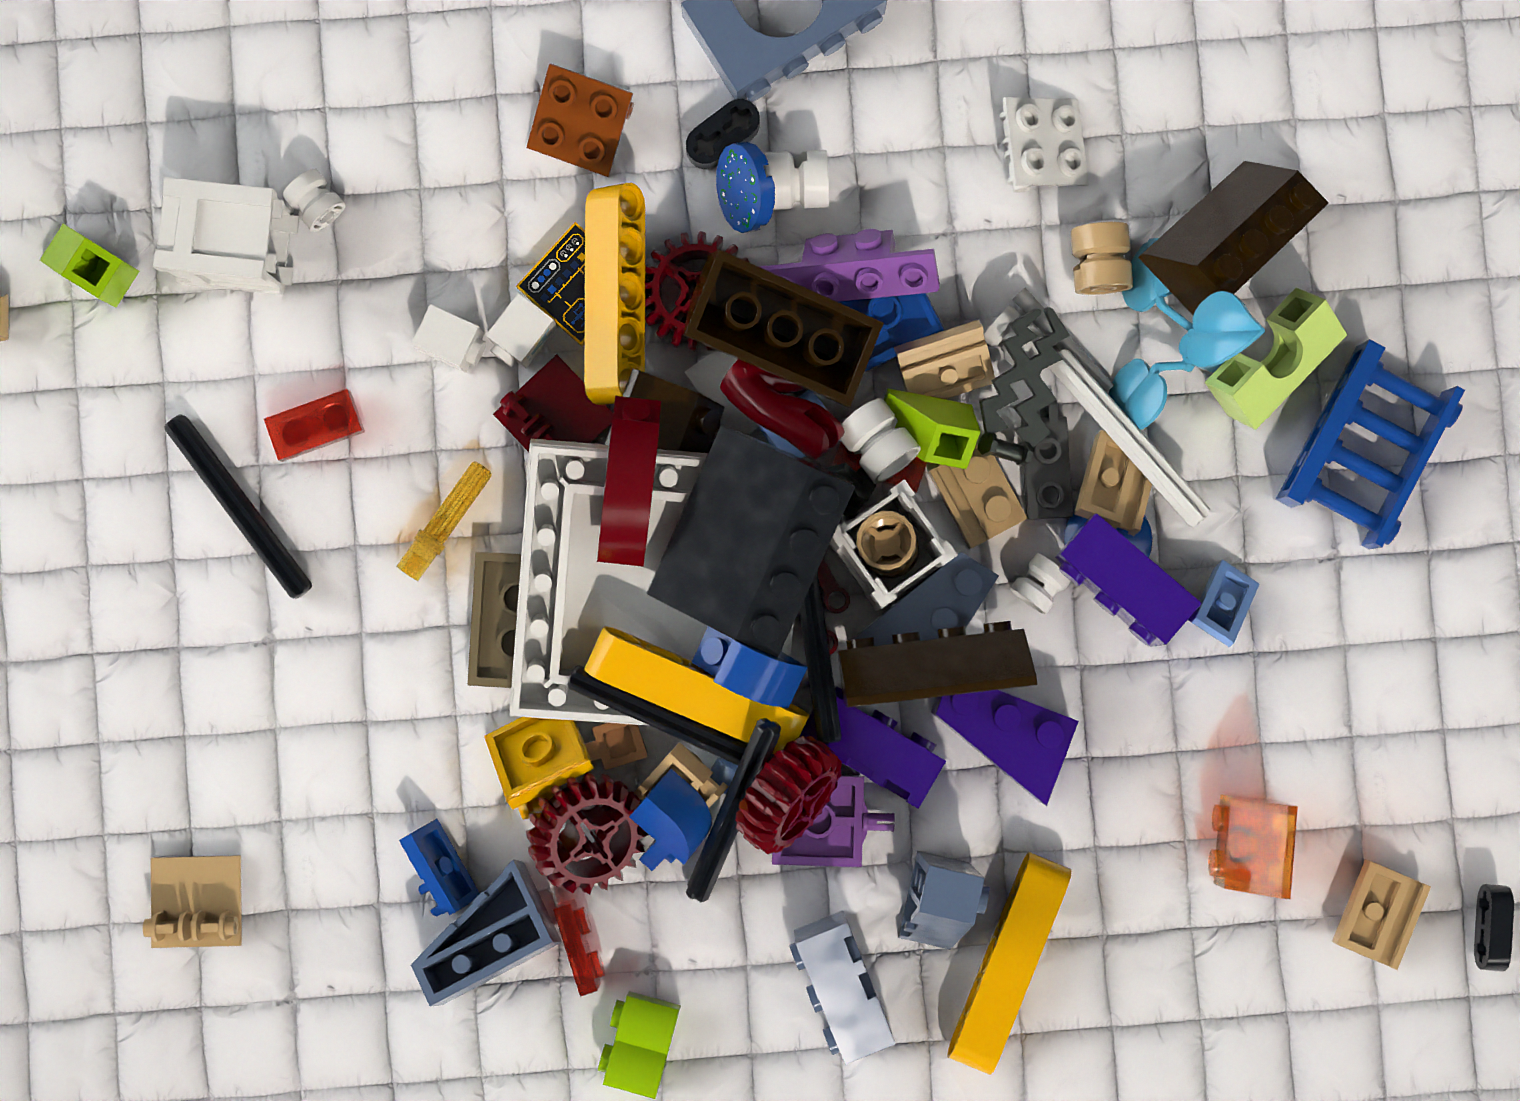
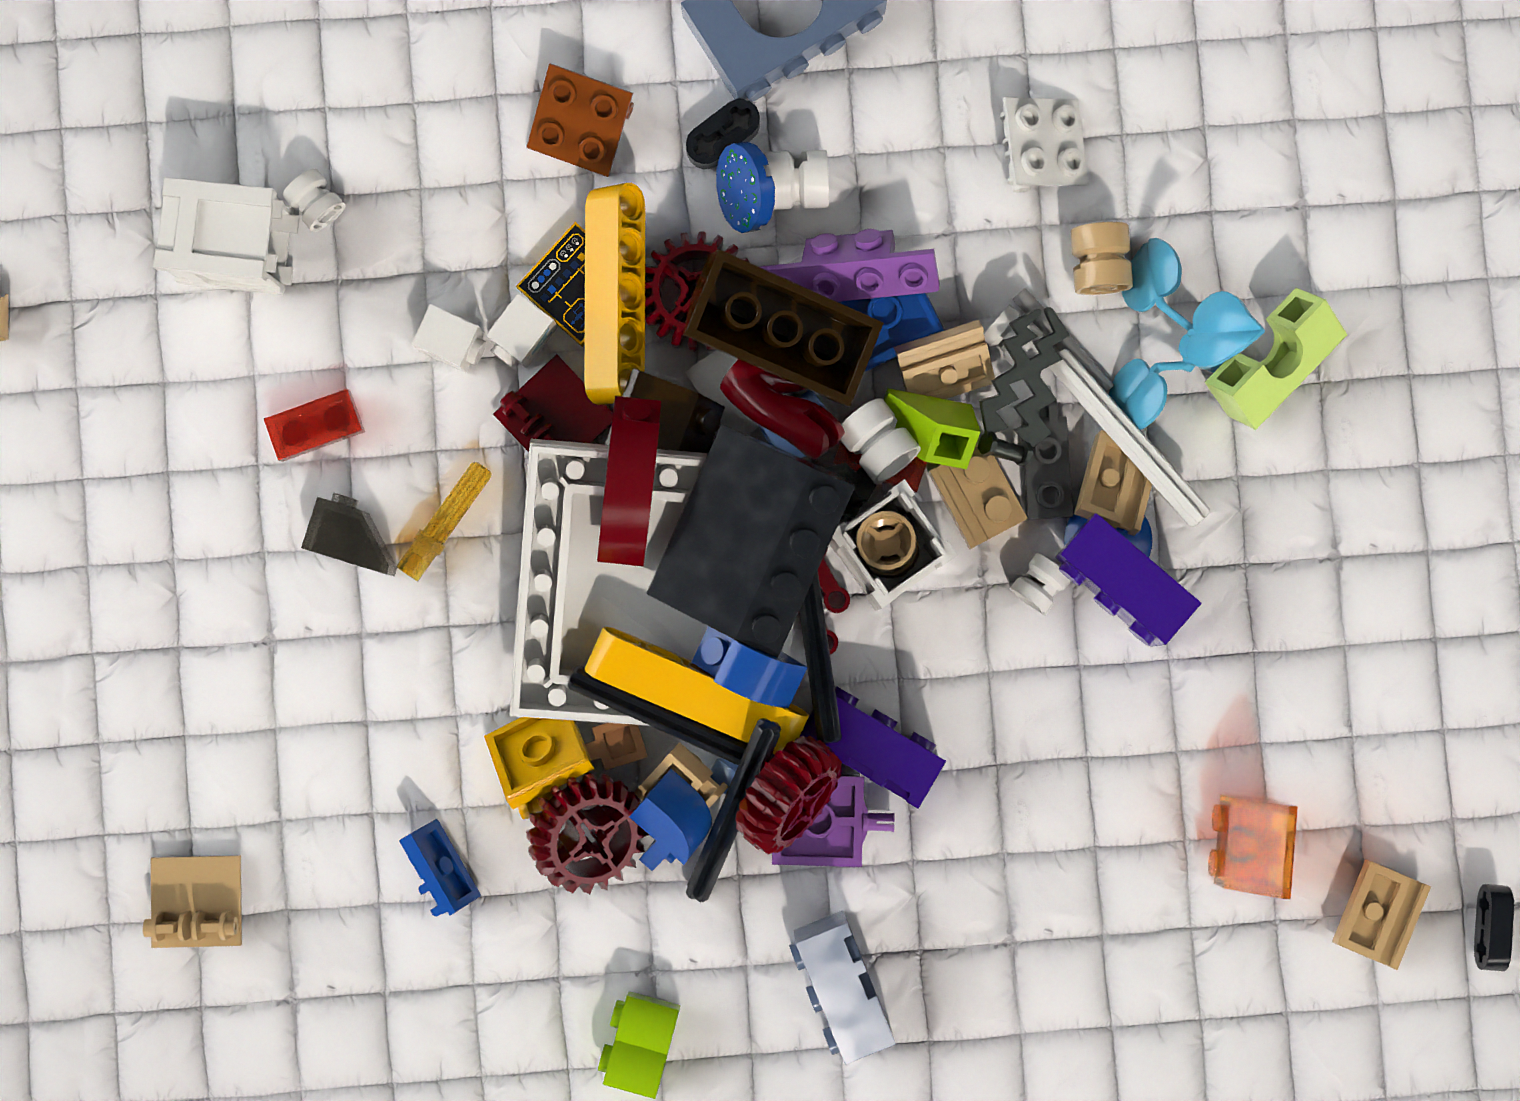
(89, 266): lime slope -> none
(238, 506): black axle -> none
(347, 535): none -> clear smoke slope
(492, 936): sand blue wedge -> none
(493, 619): dark tan wing -> none
(573, 927): clear red plate -> none
(935, 666): dark brown slope -> none
(939, 602): sand blue wedge -> none
(942, 900): sand blue wedge -> none
(1009, 963): yellow beam -> none
(1012, 734): dark purple wedge -> none
(1224, 603): light blue slope -> none
(1233, 232): dark brown slope -> none
(1345, 408): blue fence -> none

